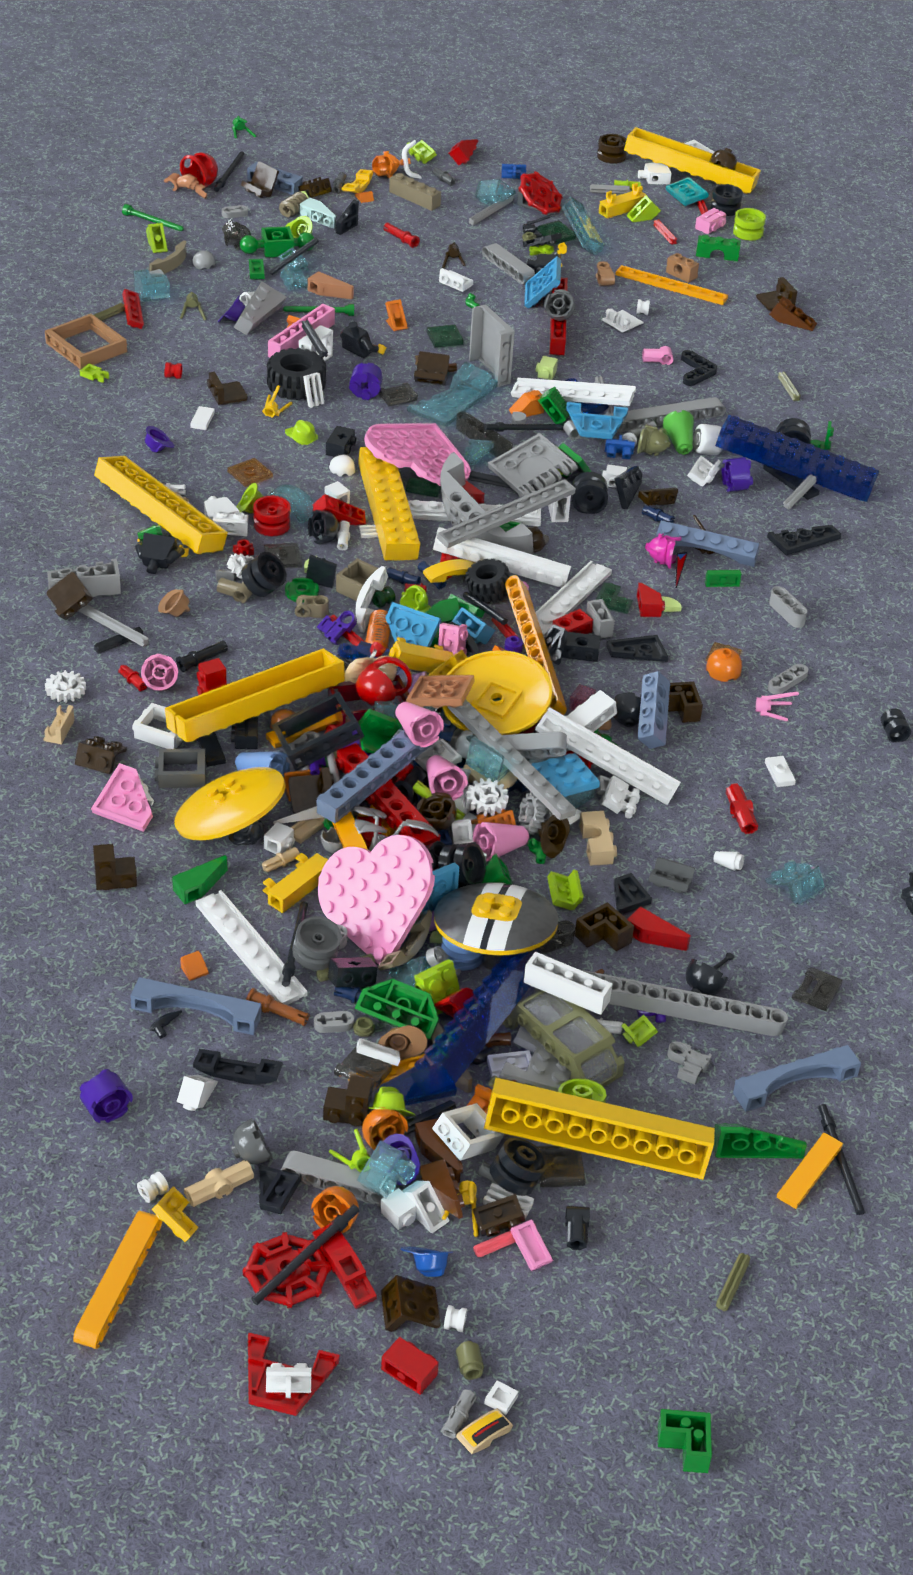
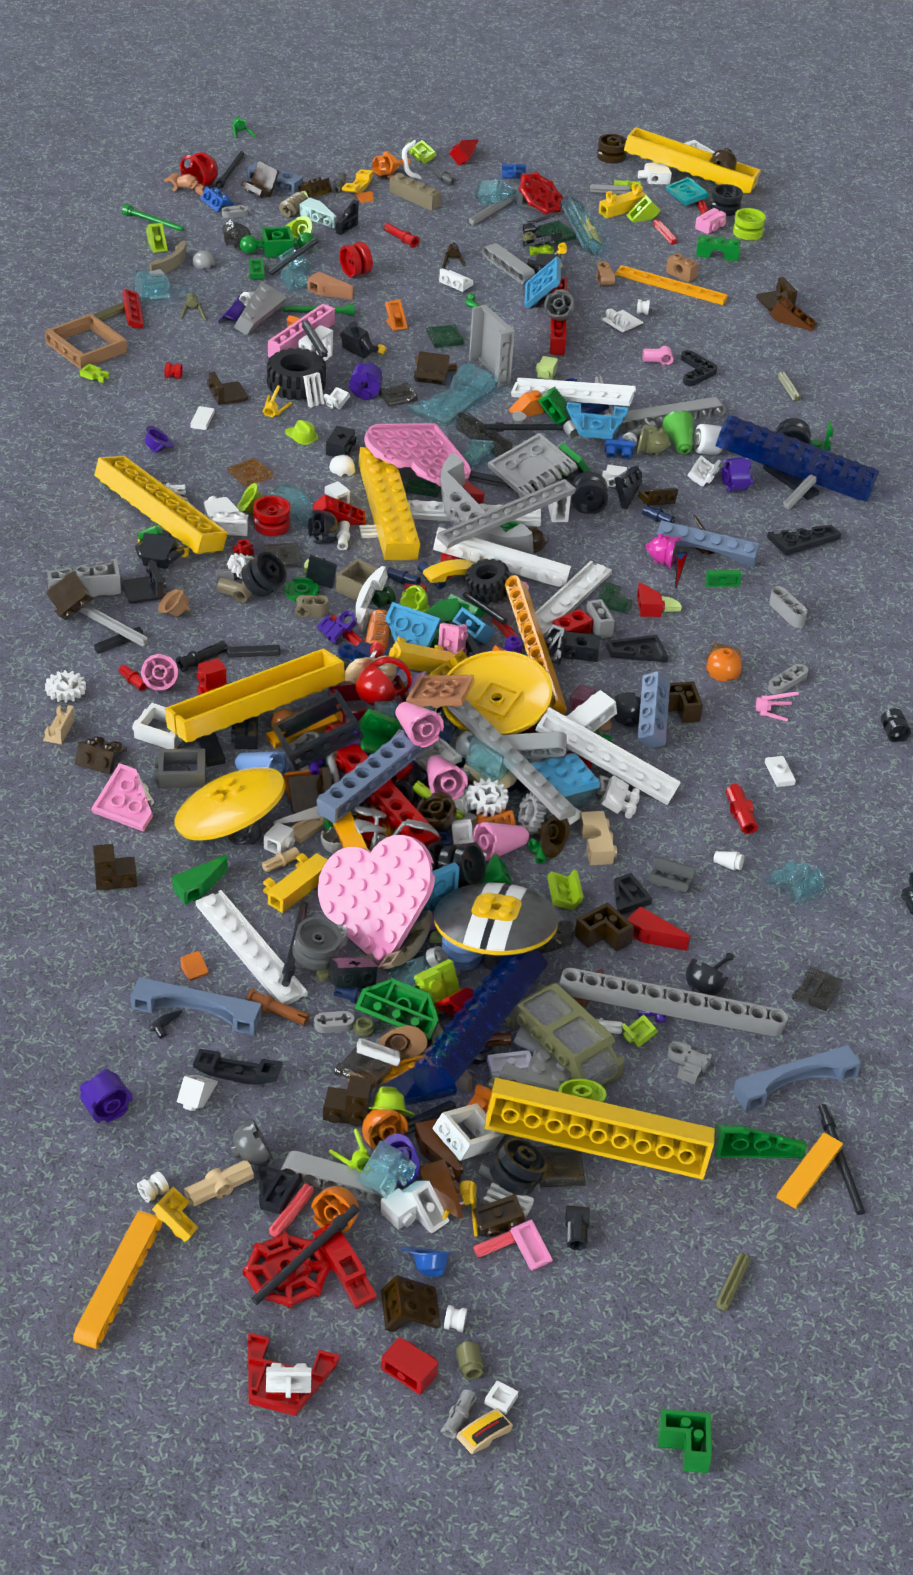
(147, 587): none -> black bracket
(215, 198): none -> blue bracket
(249, 651): none -> black axle
(291, 1210): none -> coral axle
(337, 398): none -> white bracket
(355, 259): none -> red wheel
(568, 983): white brick -> none

